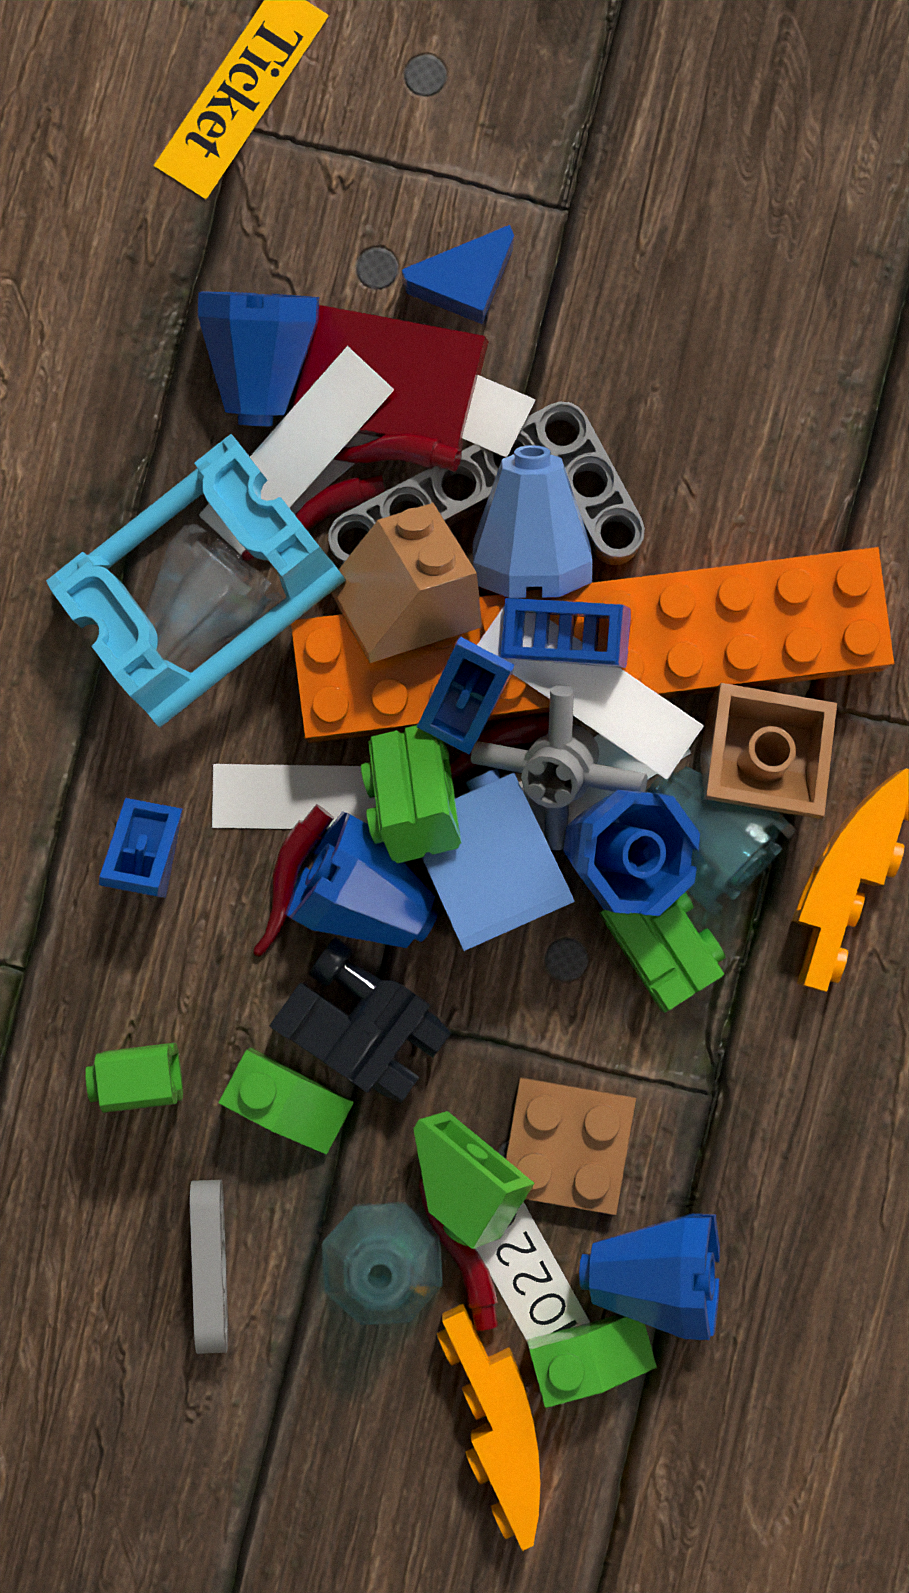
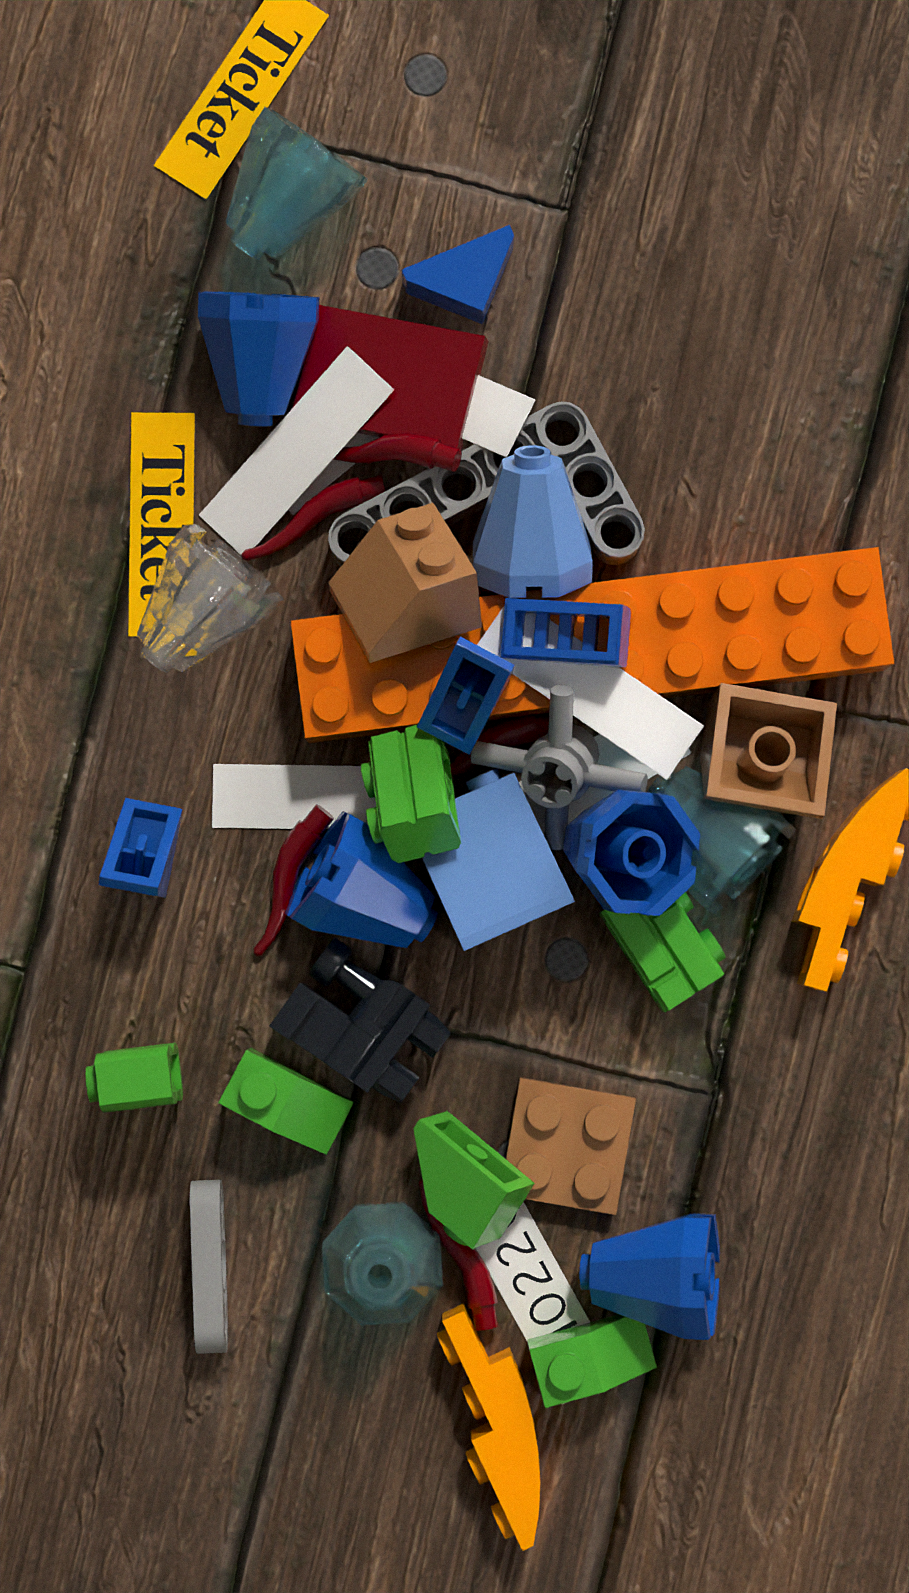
(127, 636): medium azure piece -> none
(158, 498): none -> yellow sticker
(286, 187): none -> clear light blue cone

